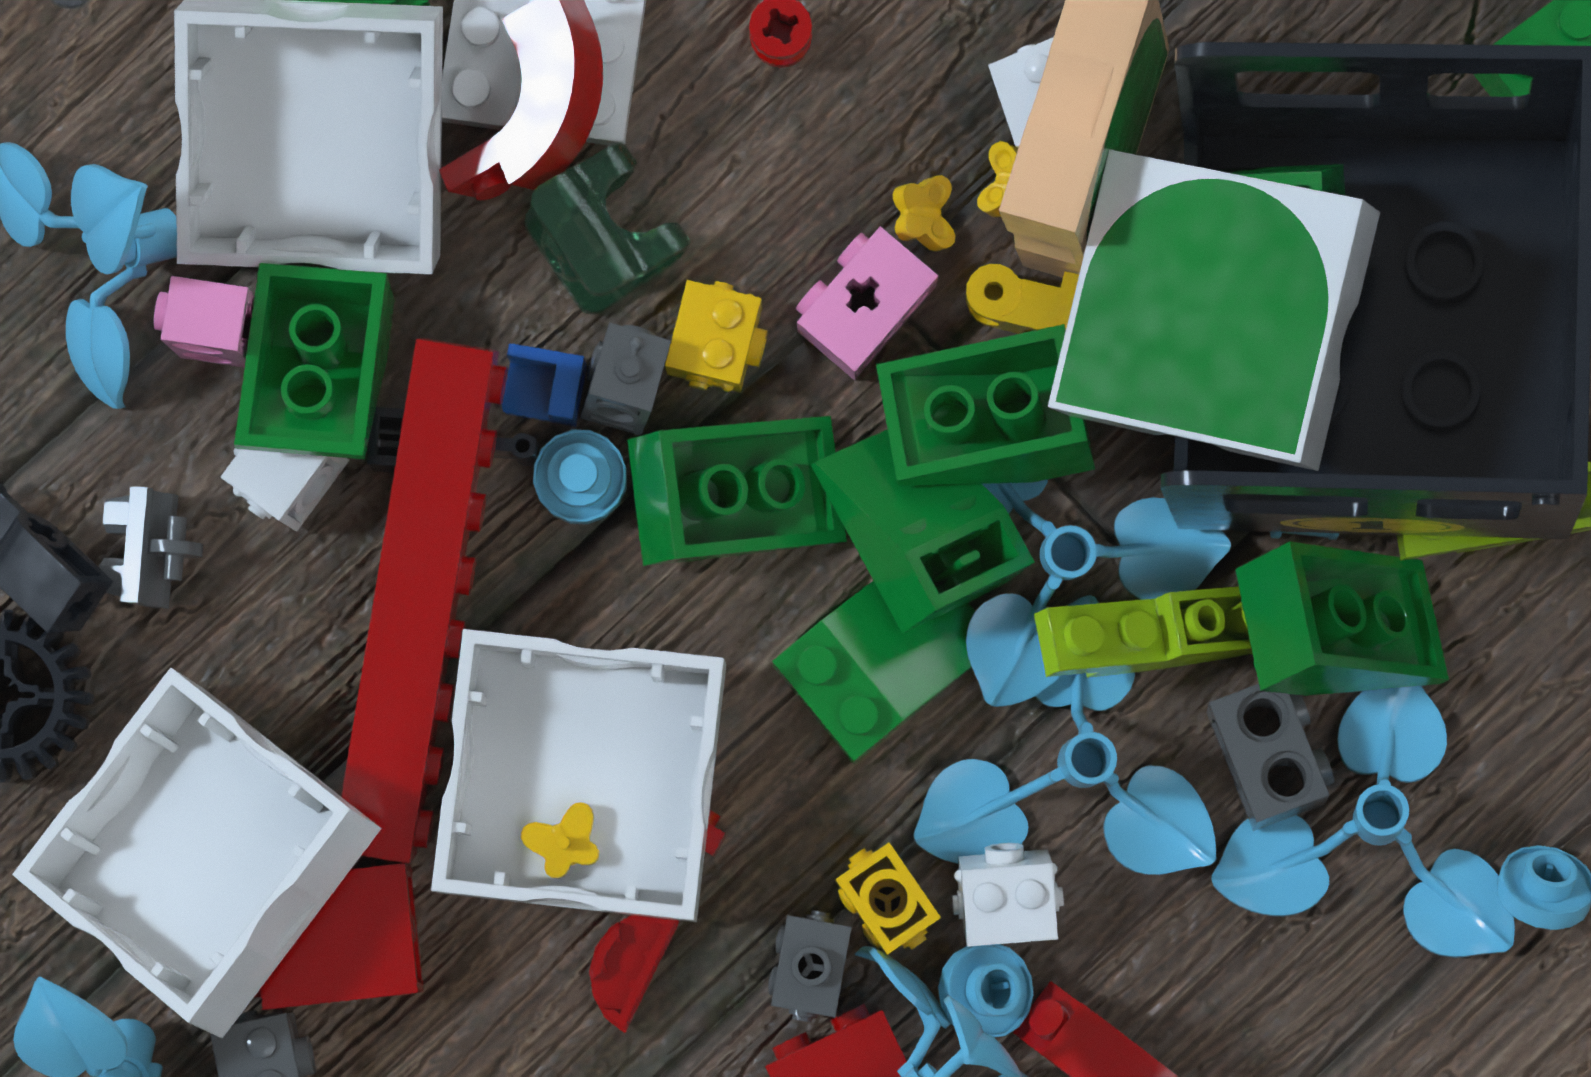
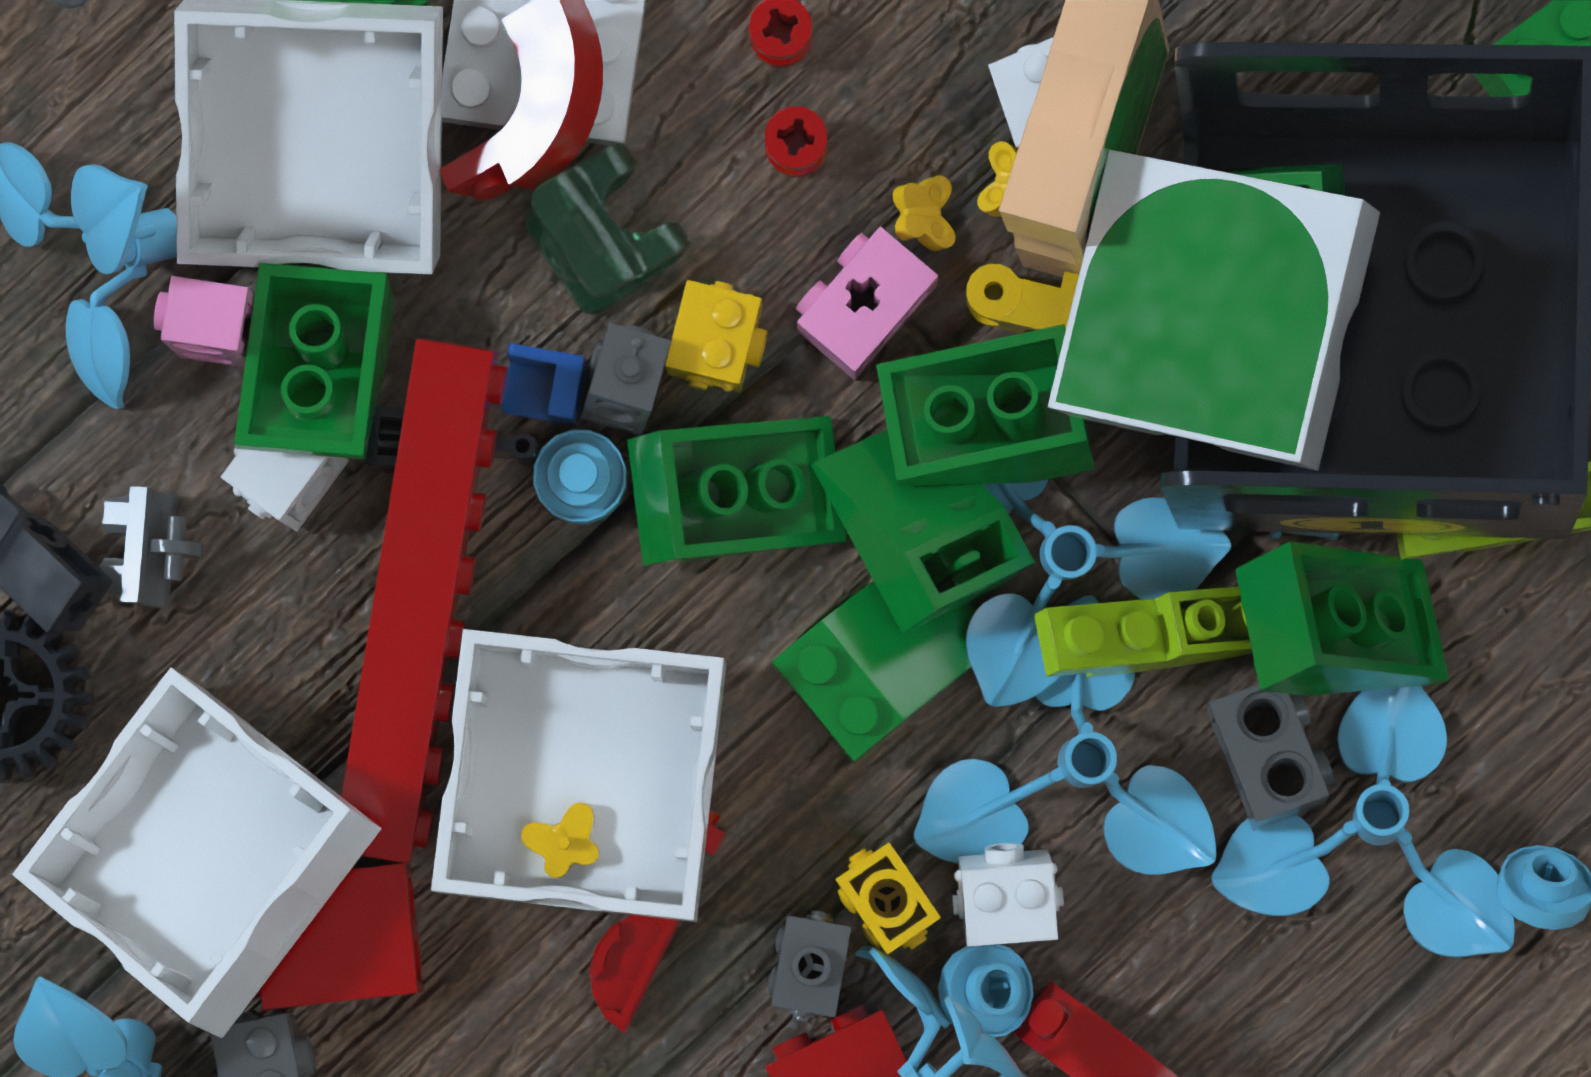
(794, 154): none -> red wheel

